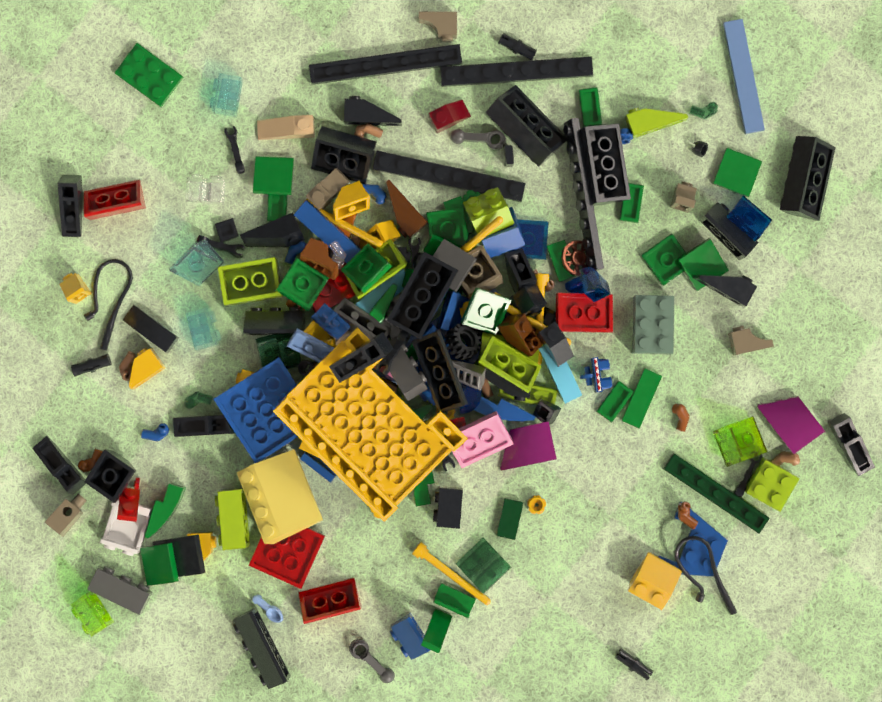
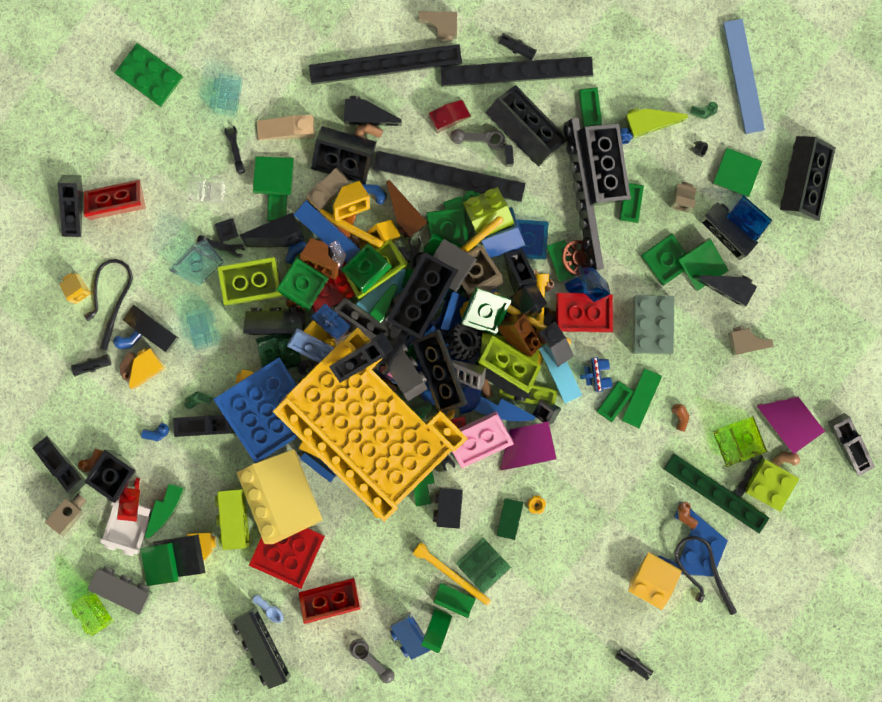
(127, 342): none -> blue arm

